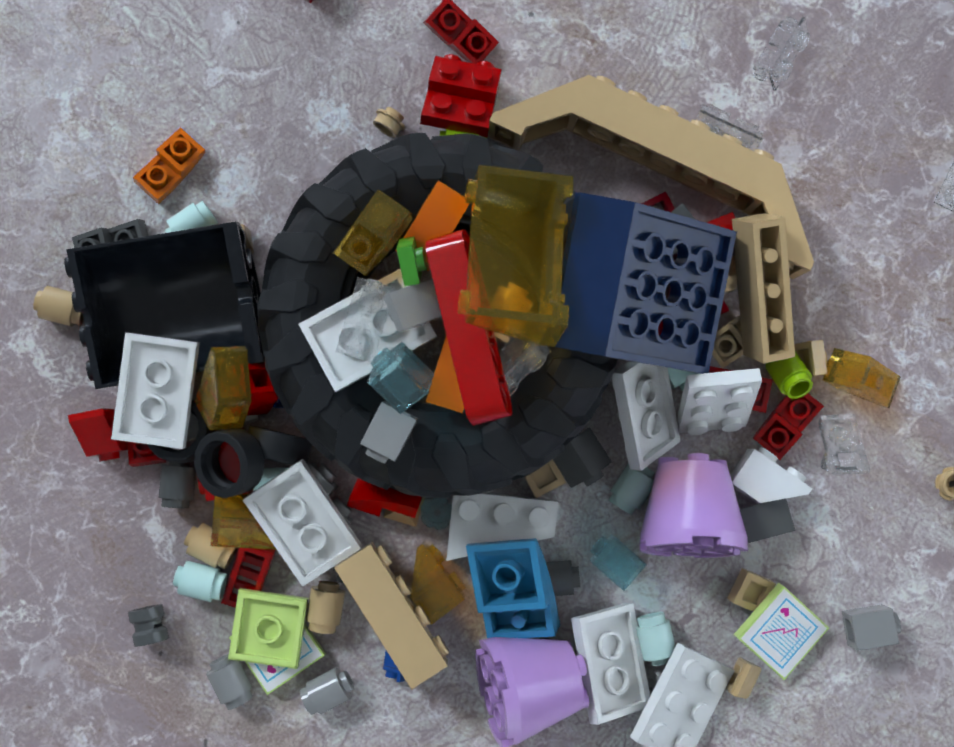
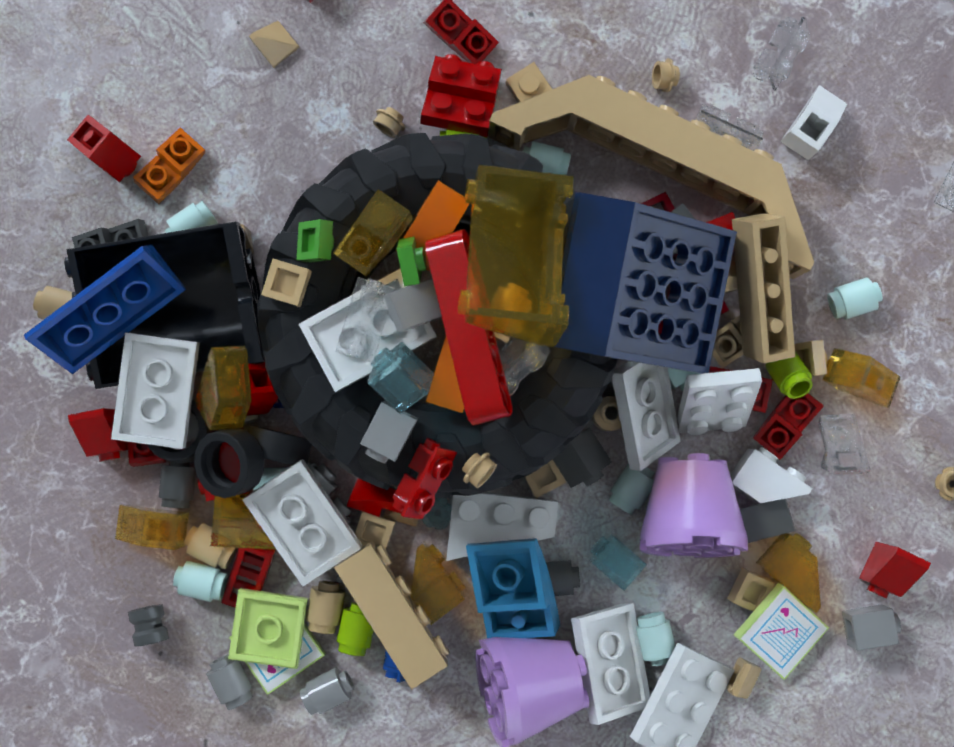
(104, 148): none -> red slope
(106, 309): none -> blue slope
(152, 527): none -> clear yellow slope
(274, 43): none -> tan slope
(286, 282): none -> tan plate
(315, 240): none -> bright green plate
(354, 632): none -> lime brick
(374, 529): none -> tan plate
(417, 495): none -> red hinge
(478, 469): none -> tan plate
(527, 83): none -> tan plate
(550, 156): none -> light aqua brick
(599, 416): none -> tan brick
(665, 75): none -> tan plate
(794, 567): none -> clear yellow slope
(814, 123): none -> white slope
(854, 298): none -> light aqua brick
(892, 570): none -> red slope

